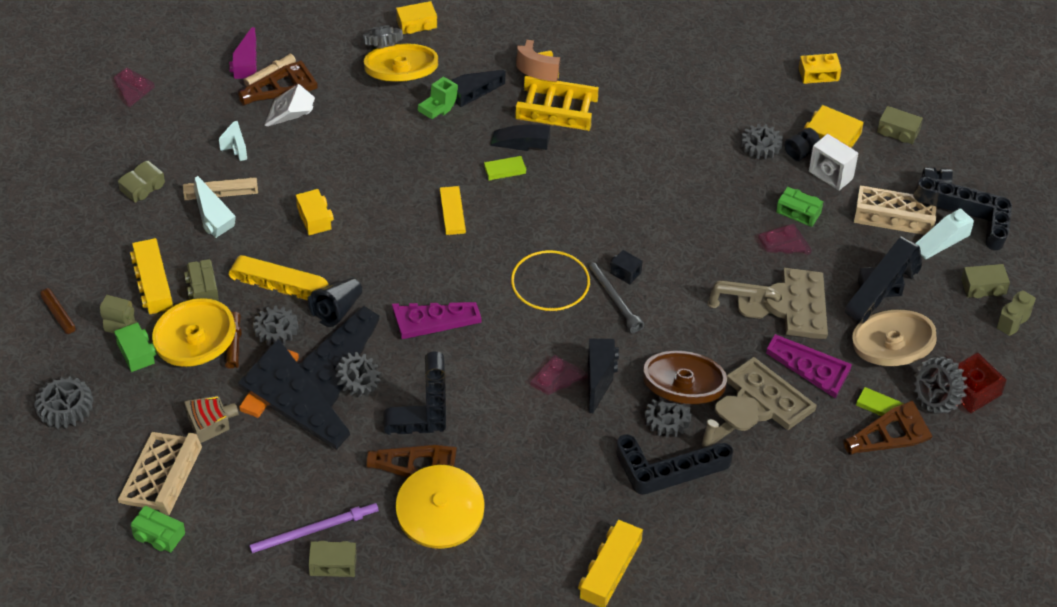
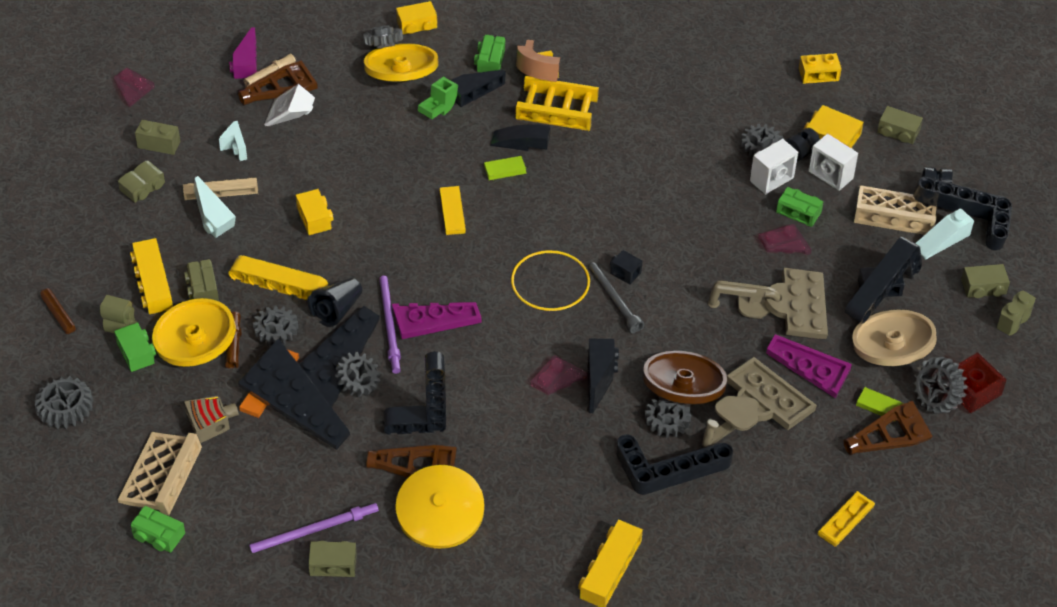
(157, 137): none -> olive brick
(393, 352): none -> medium lavender bar
(490, 54): none -> bright green brick
(773, 166): none -> white brick
(846, 519): none -> yellow tile

